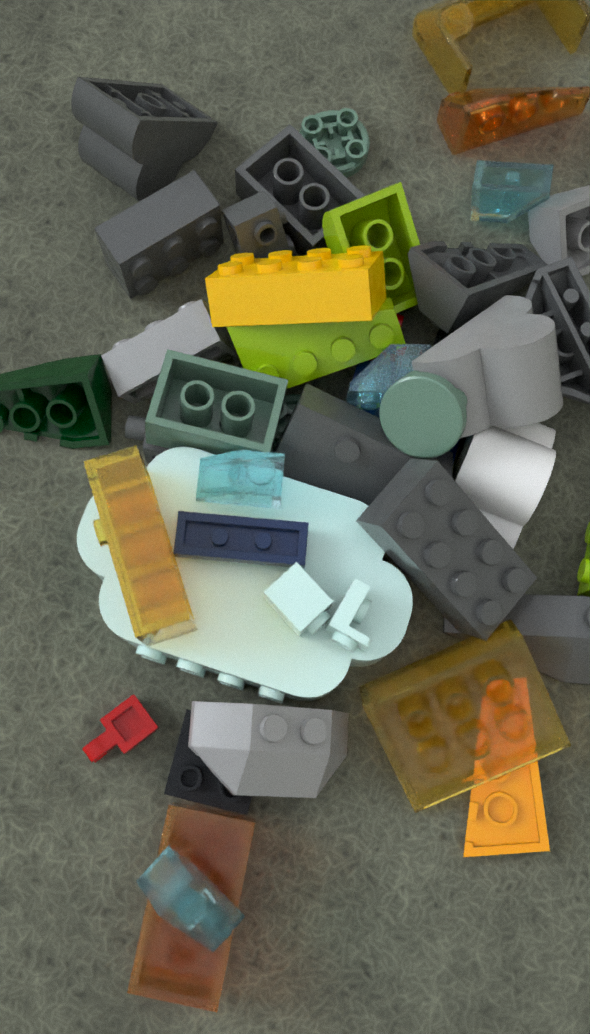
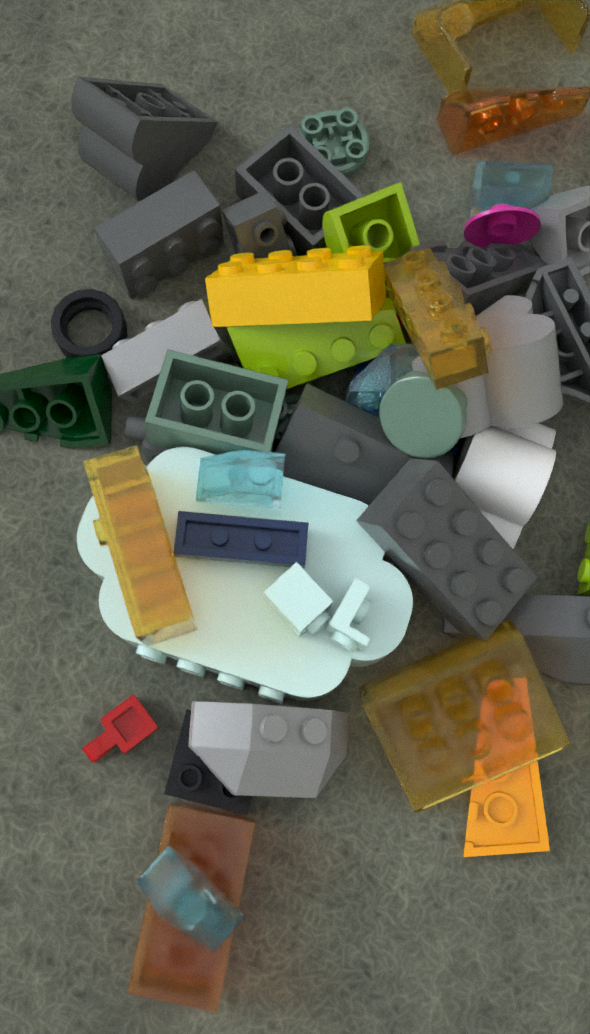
(78, 302): none -> black tyre
(436, 318): none -> clear yellow brick
(502, 225): none -> dark pink dish

